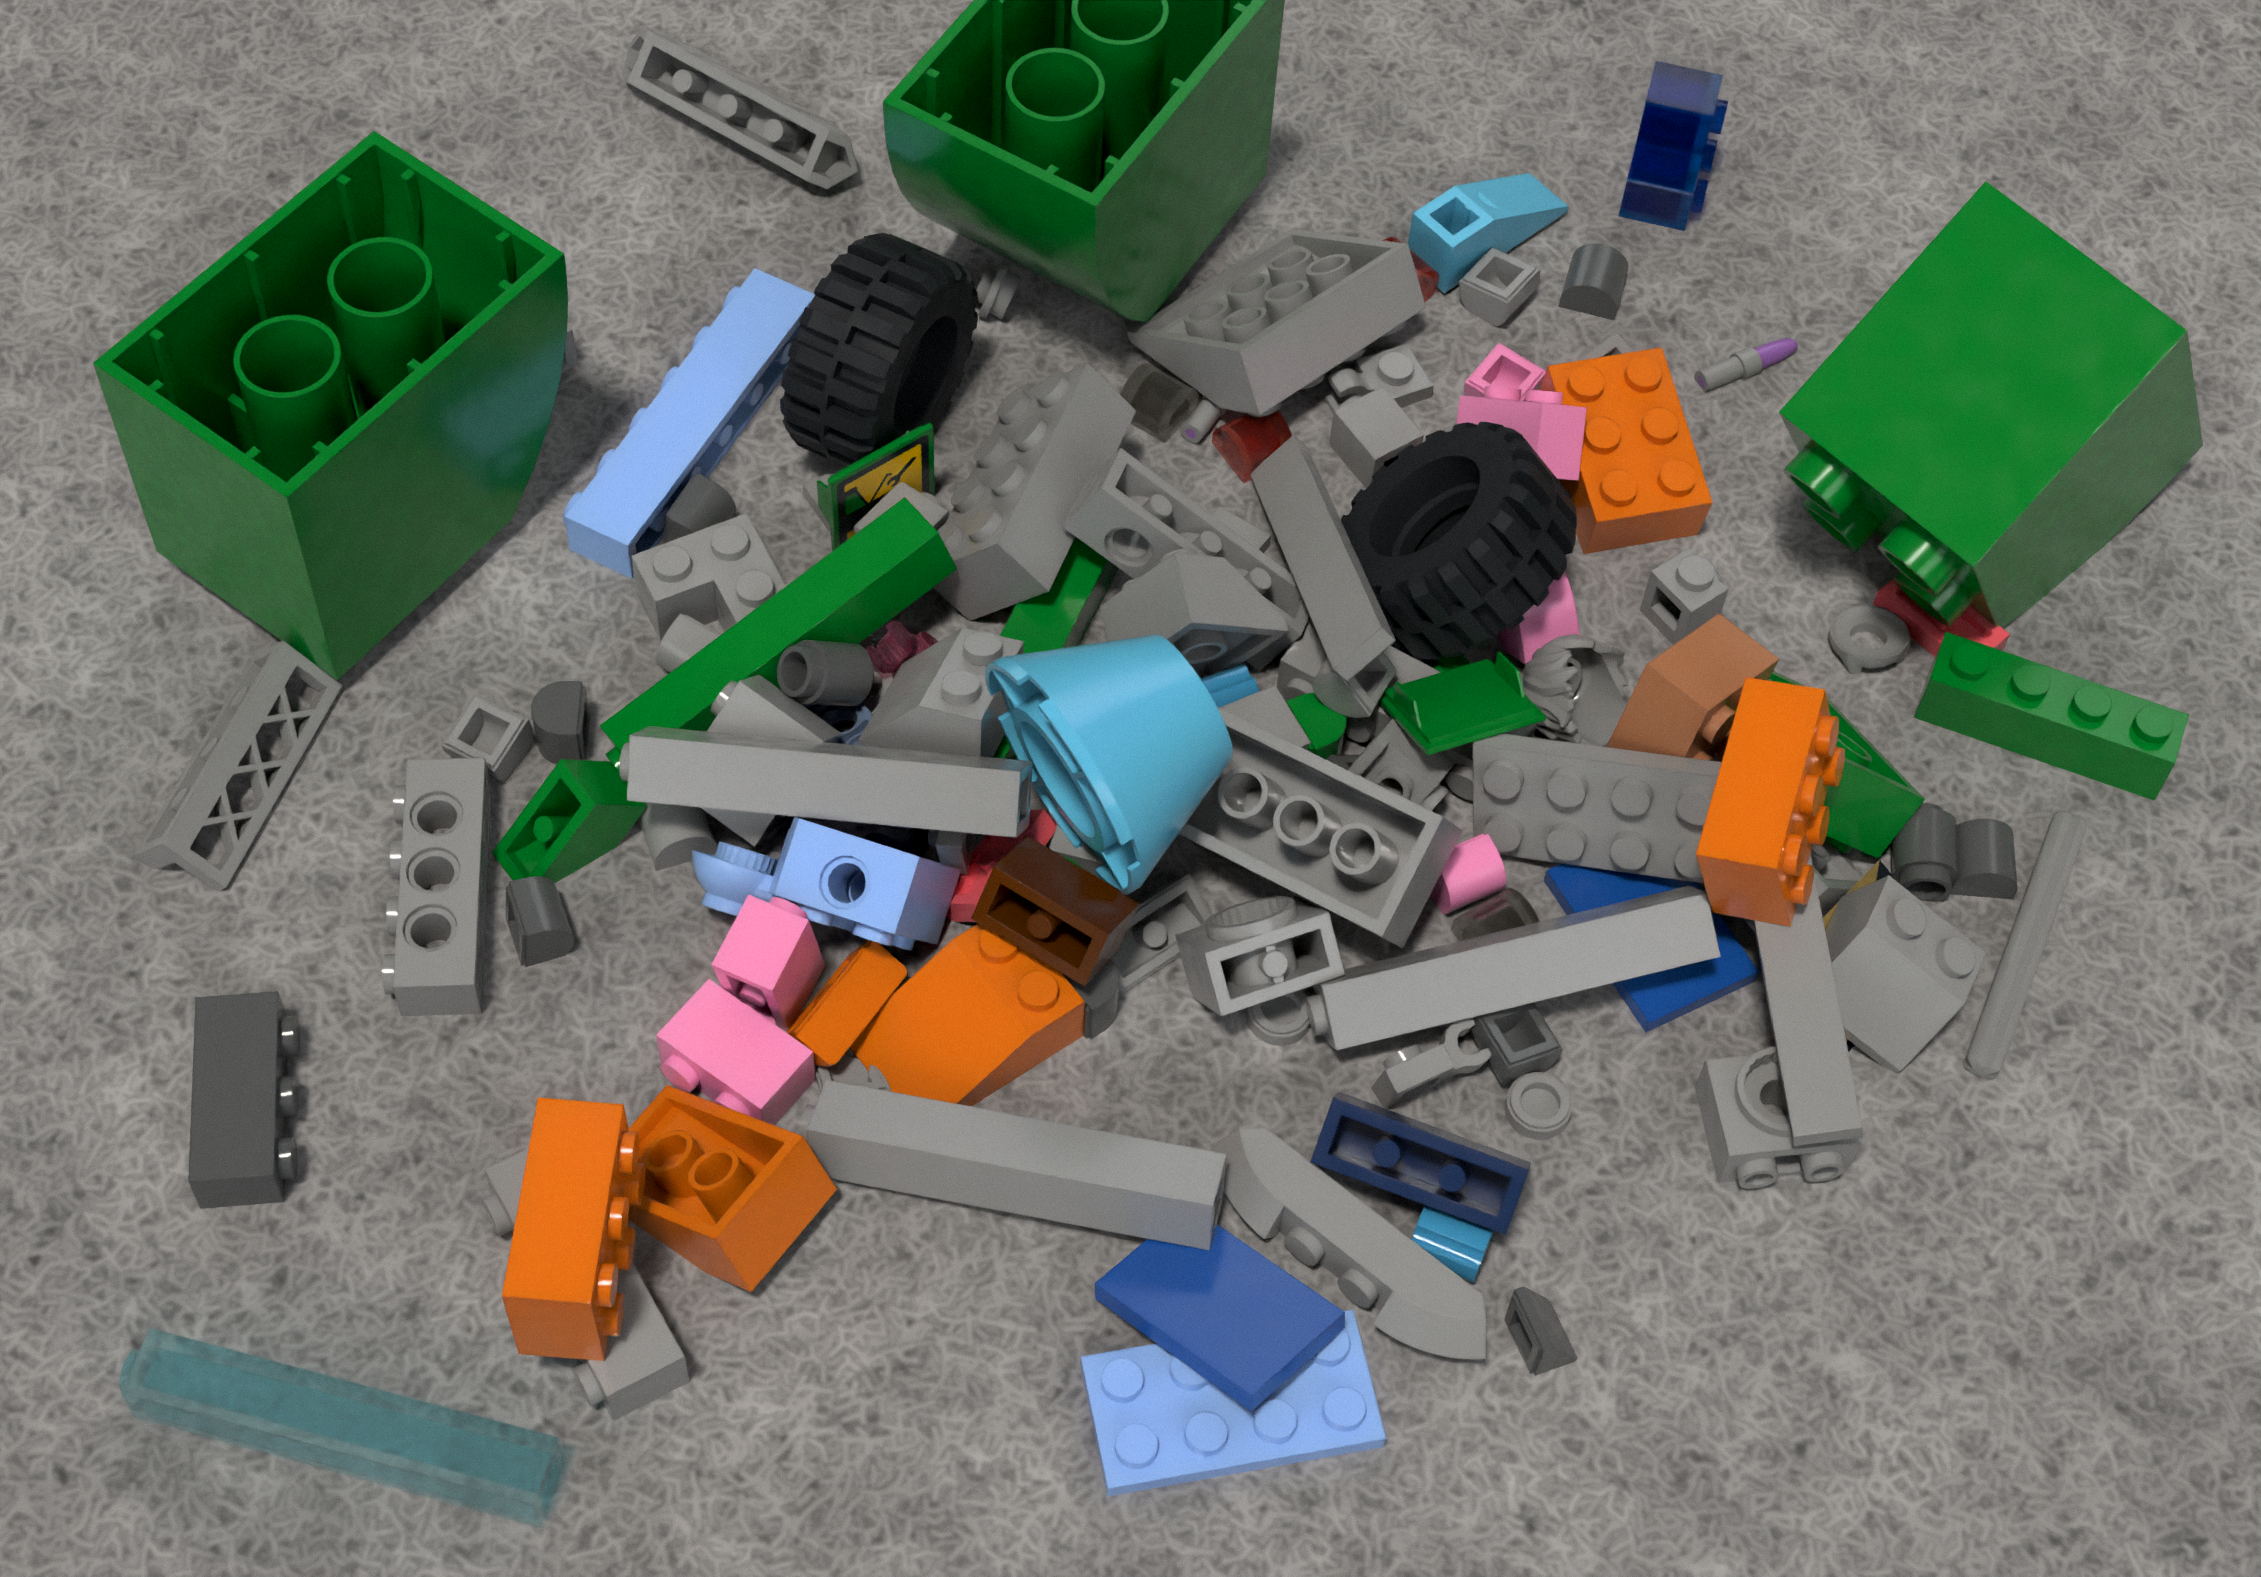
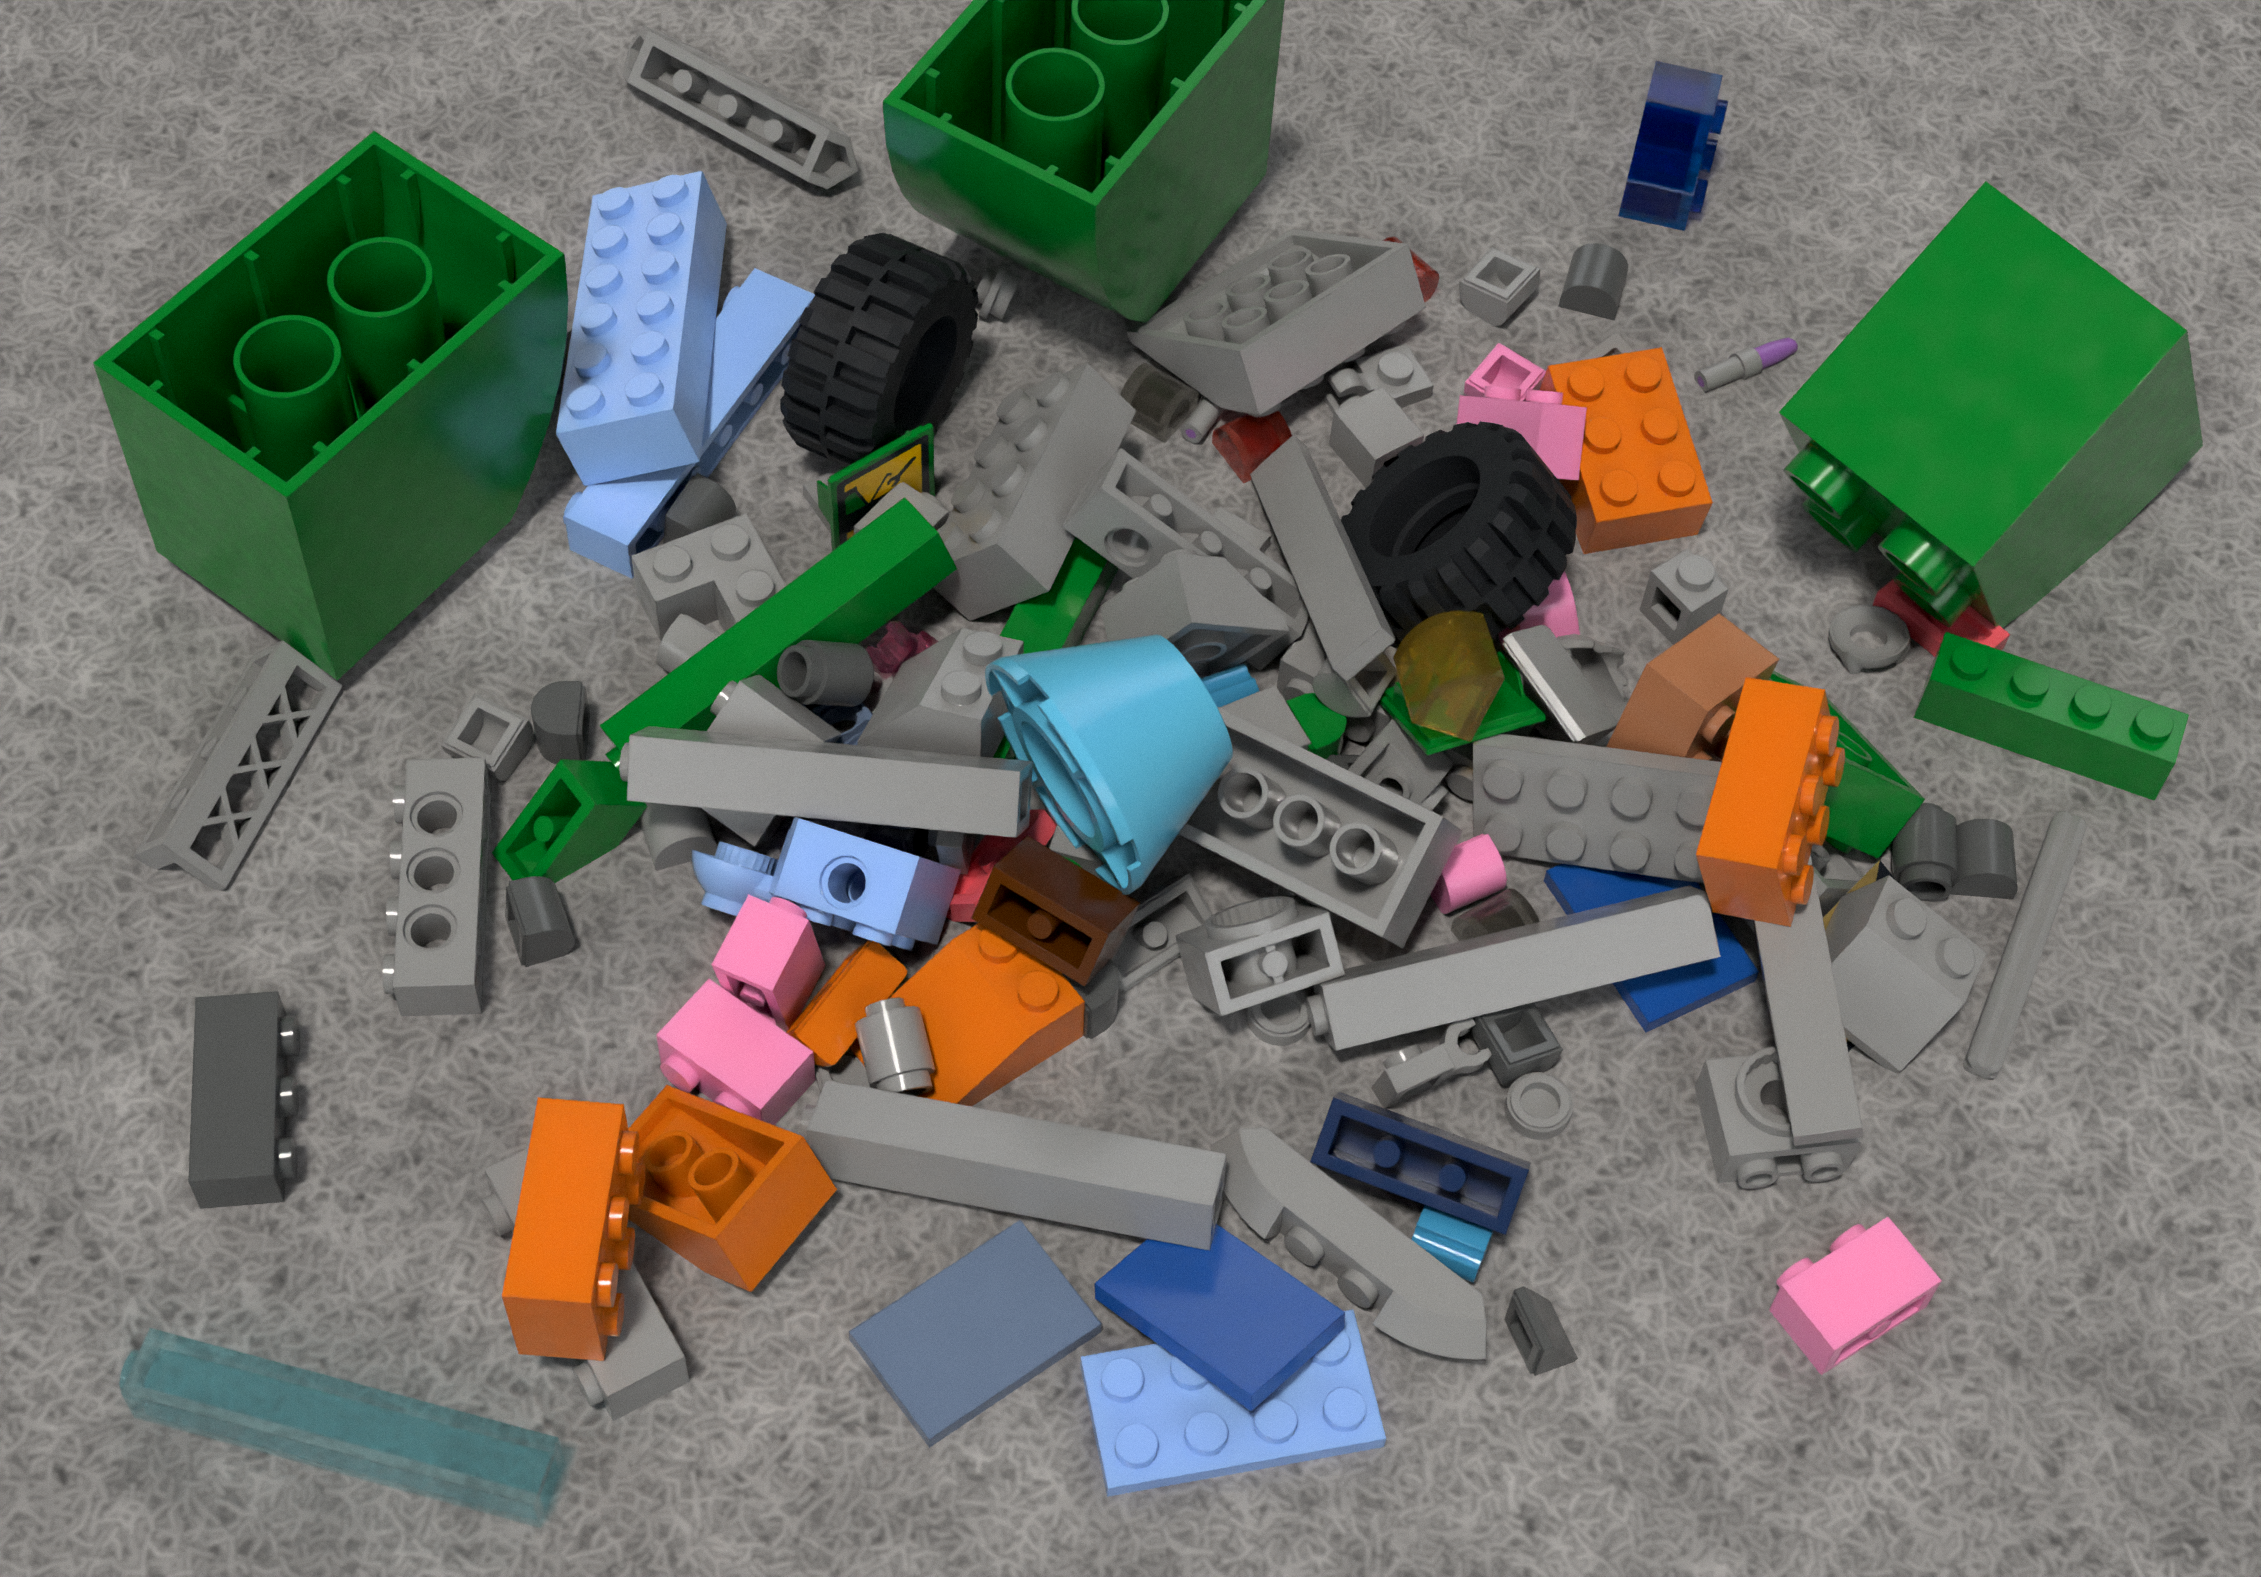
(643, 330): none -> light blue brick
(895, 1047): none -> light grey brick
(974, 1332): none -> sand blue tile
(1449, 672): none -> clear yellow brick
(1475, 217): medium azure slope -> none
(1559, 684): none -> light grey slope
(1853, 1293): none -> bright pink brick

